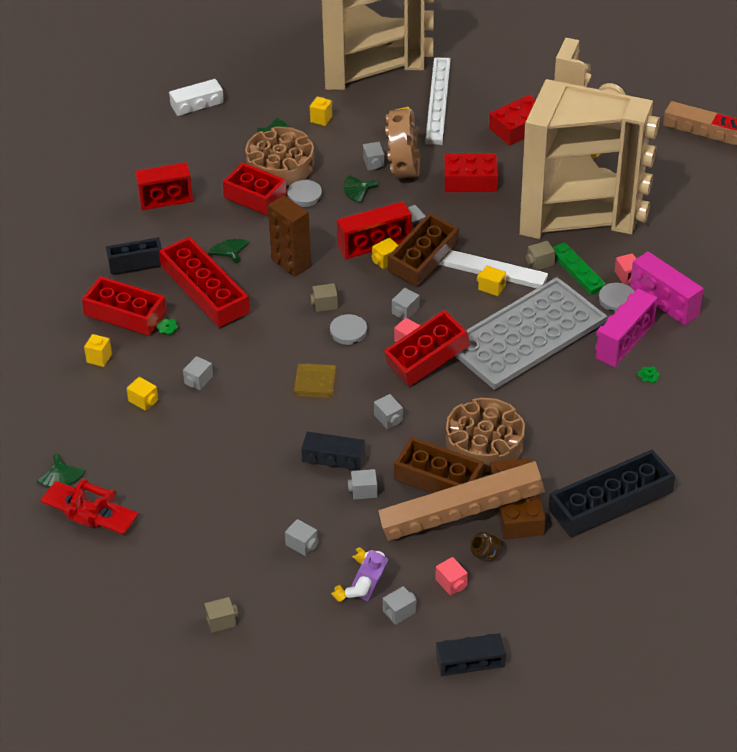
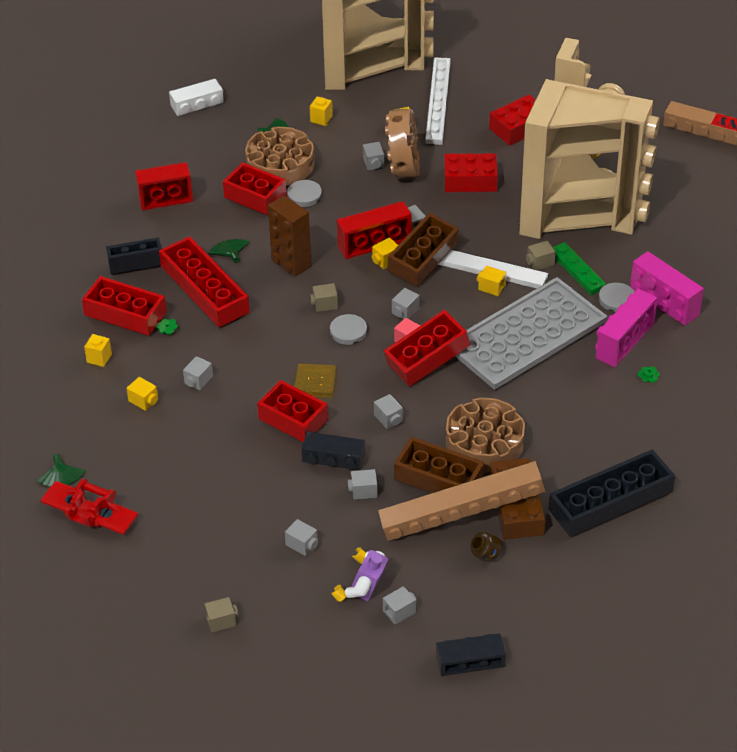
(292, 410): none -> red brick
(356, 188): dark green hand -> none
(451, 576): coral brick -> none
(623, 267): coral brick -> none

